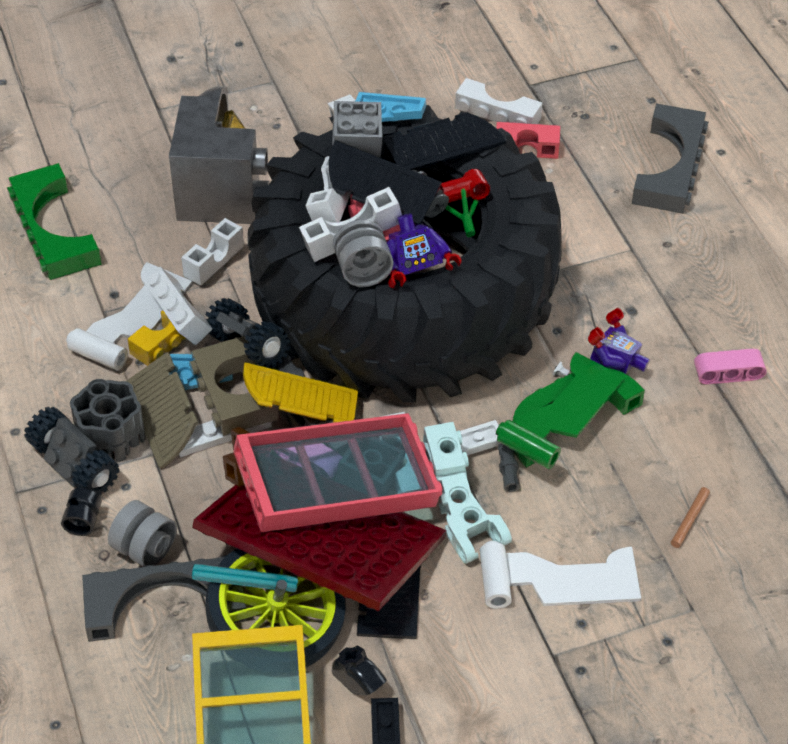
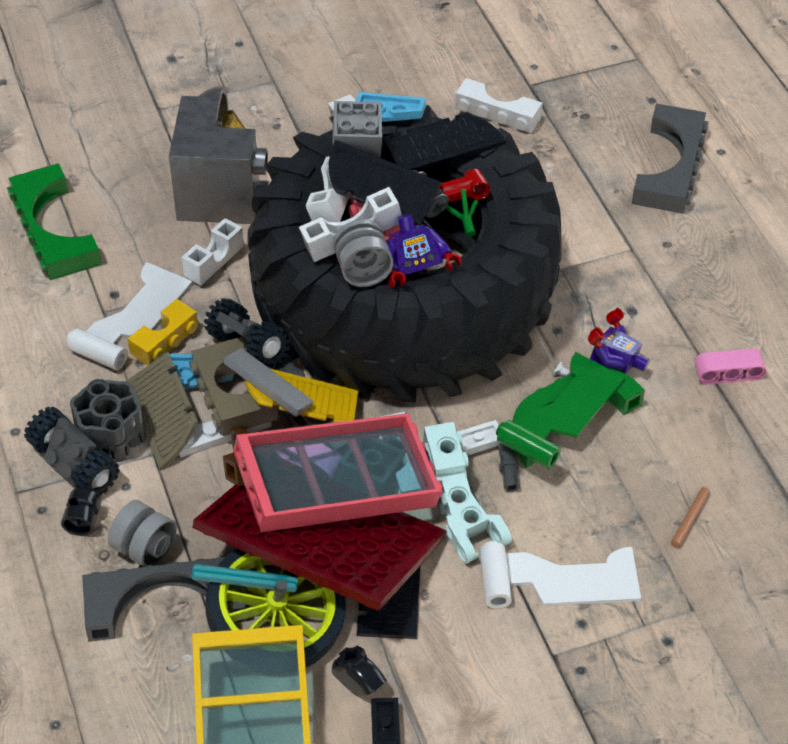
(181, 313): white arch -> none
(268, 382): none -> light grey tile
(541, 137): coral arch -> none

